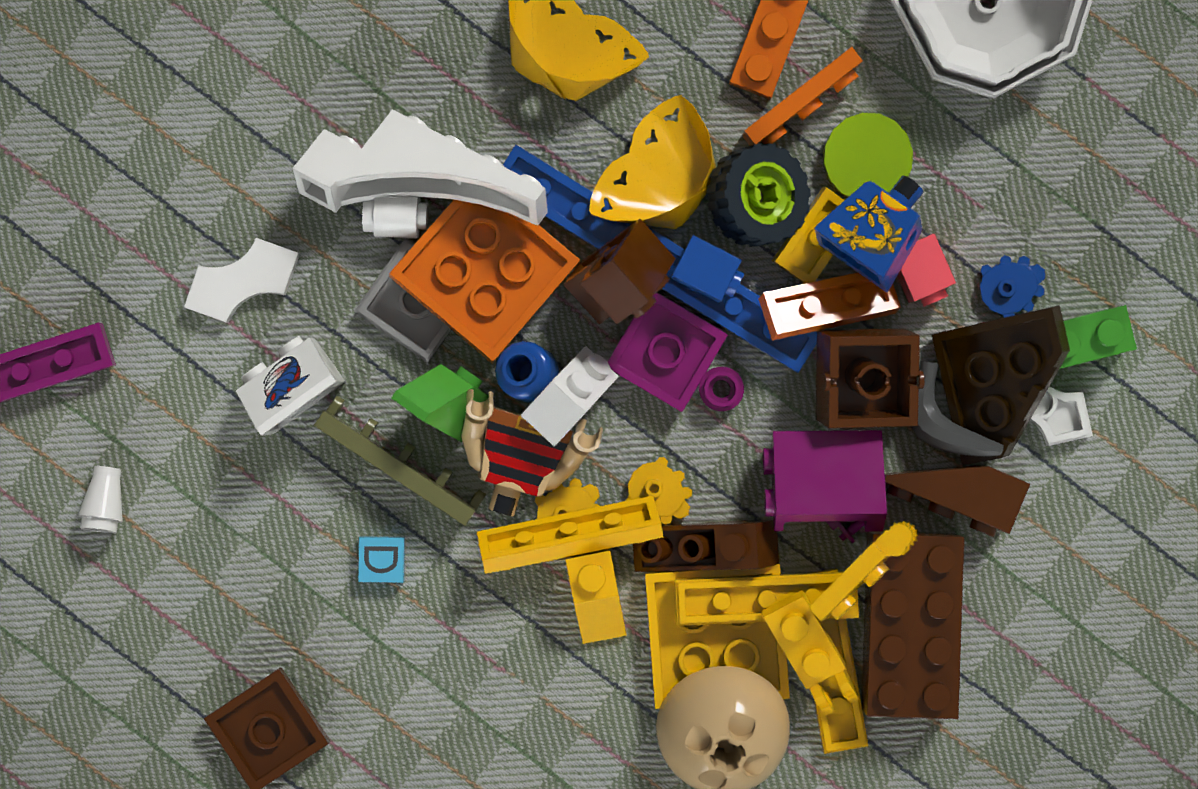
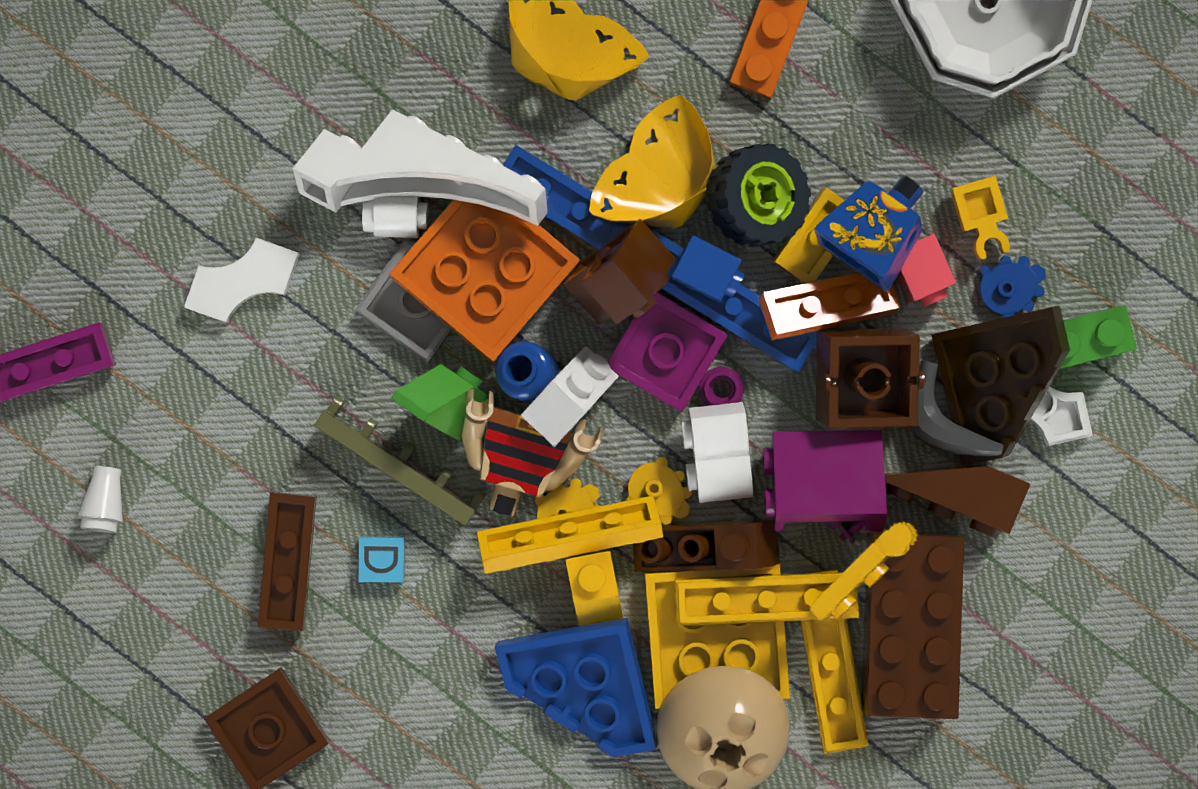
(287, 561): none -> reddish brown plate
(289, 385): white slope -> none
(585, 682): none -> blue plate
(719, 452): none -> white brick
(804, 100): orange plate -> none
(809, 649): yellow hinge -> none
(867, 150): lime tile -> none
(980, 208): none -> yellow plate

